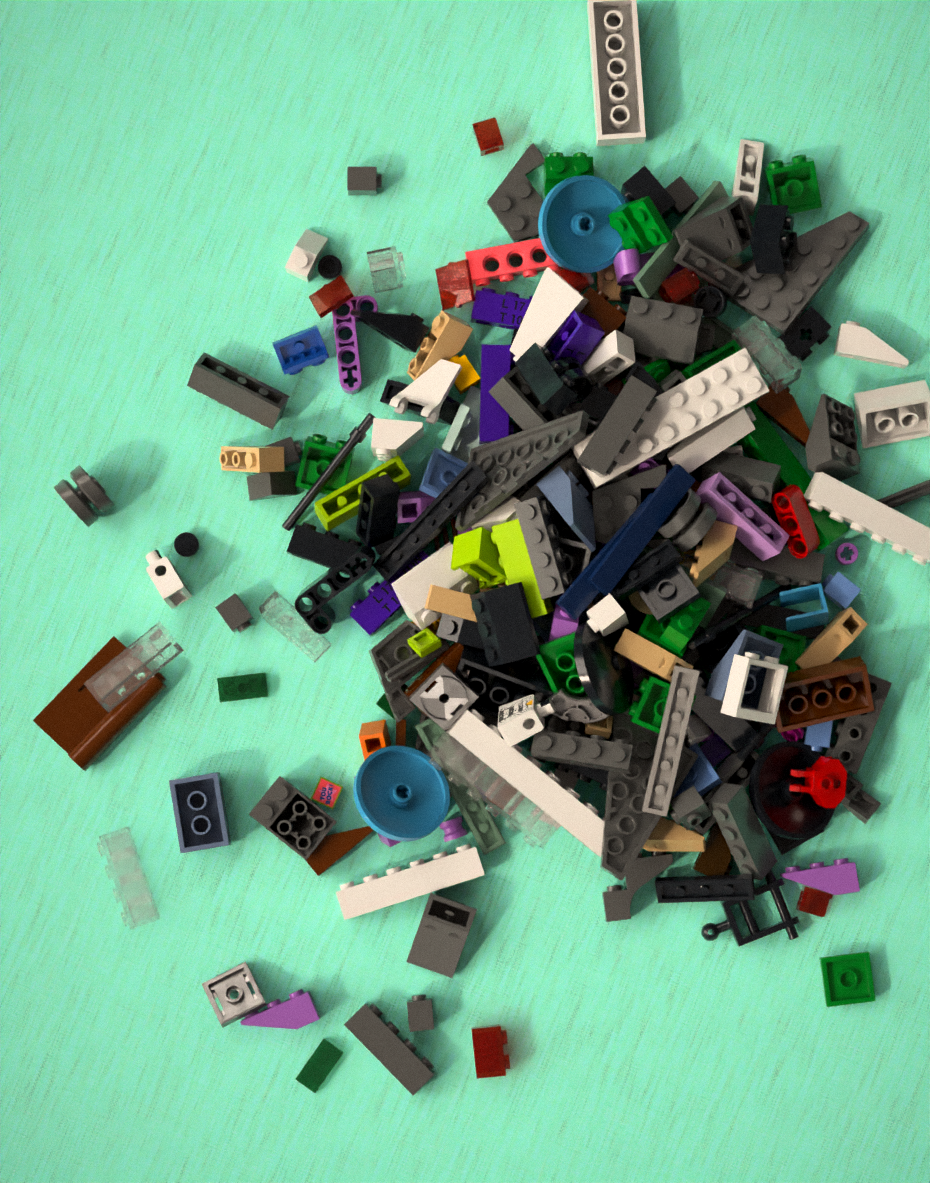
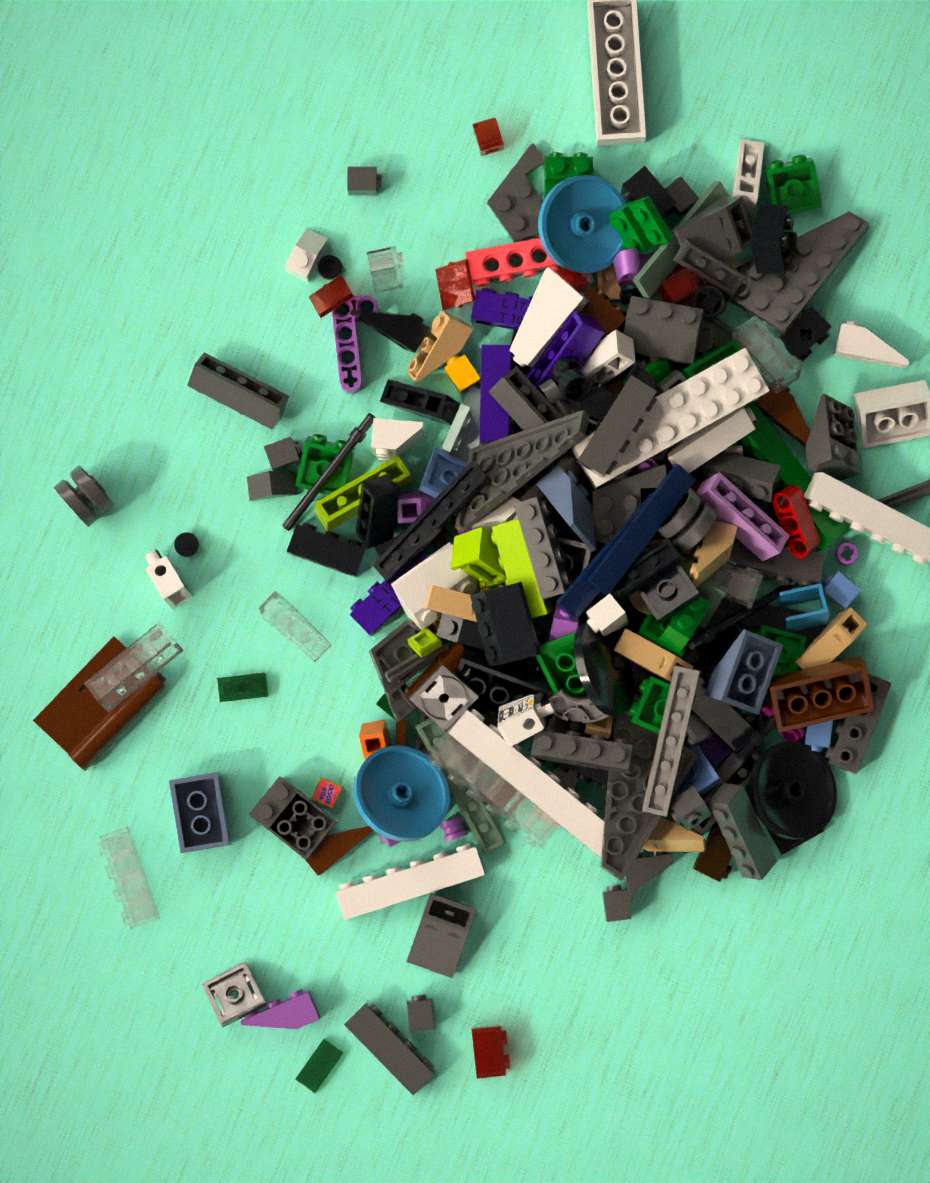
(235, 613): dark grey brick -> none
(252, 458): tan slope -> none
(301, 350): blue bracket -> none
(337, 584): black beam -> none
(428, 390): white flag -> none
(547, 378): black brick -> none
(705, 888): black tile -> none
(730, 923): black piece -> none
(770, 693): white window -> none
(813, 901): clear red panel -> none
(823, 781): red hinge -> none
(833, 879): medium lavender slope -> none
(847, 979): green plate -> none
(858, 801): dark grey slope -> none

